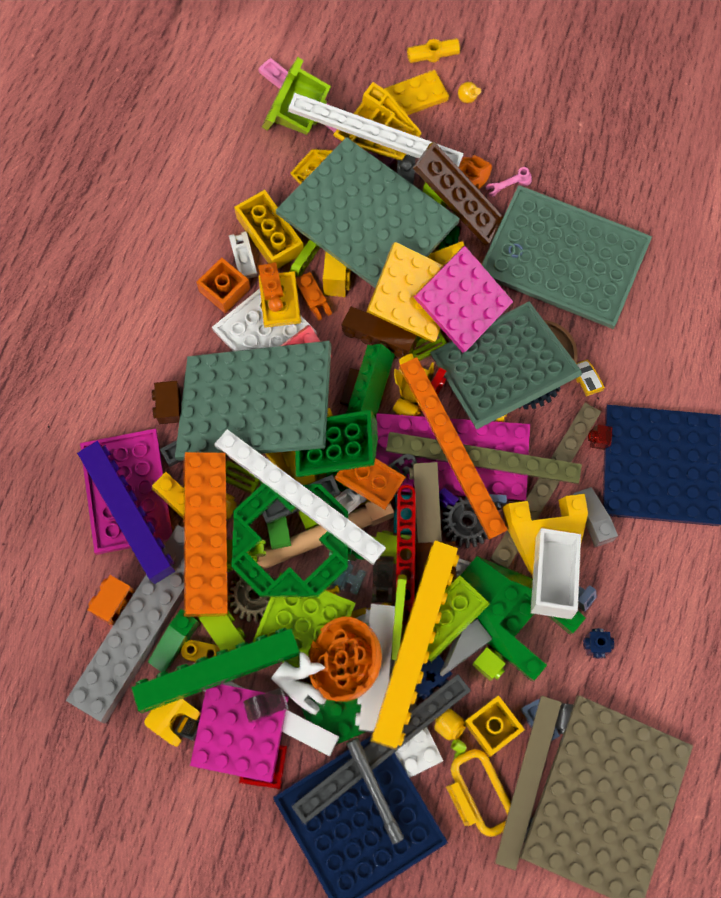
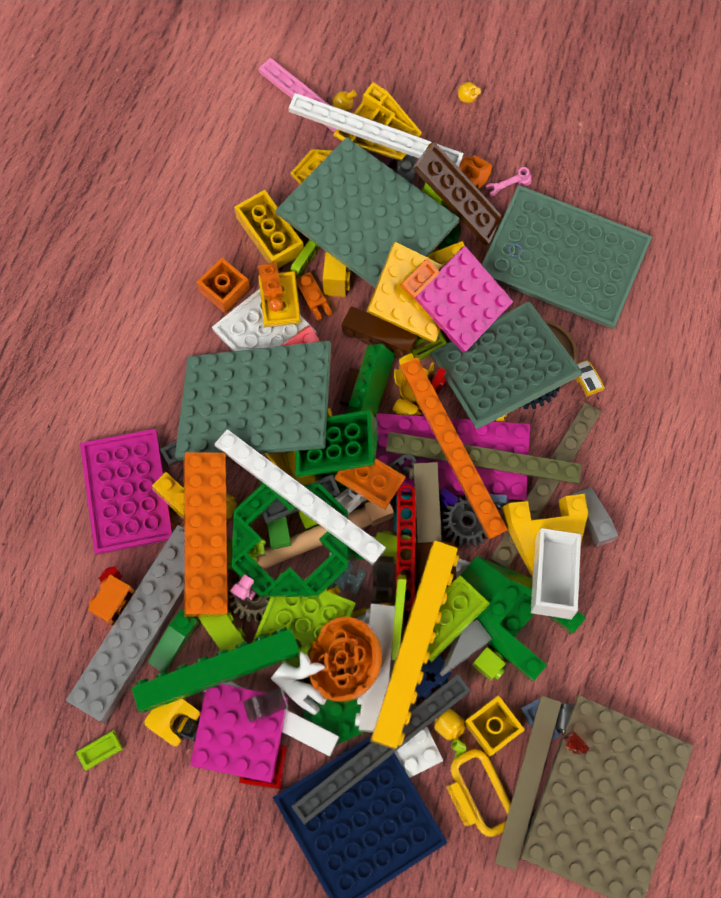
(99, 750): none -> lime tile
(110, 571): none -> red plate
(126, 512): dark purple brick -> none
(167, 402): reddish brown brick -> none
(201, 650): yellow plate -> none
(237, 484): lime tile -> none
(243, 255): white plate -> none
(243, 588): none -> bright pink brick
(301, 83): lime windscreen -> none
(344, 100): none -> yellow piece
(389, 822): dark grey piece -> none
(419, 92): yellow plate -> none
(419, 278): none -> orange plate
(433, 50): yellow piece -> none
(575, 743): none -> clear red plate
(586, 597): sand blue tile -> none
(593, 648): dark blue brick -> none
(600, 437): clear red plate -> none
(663, 465): dark blue plate -> none

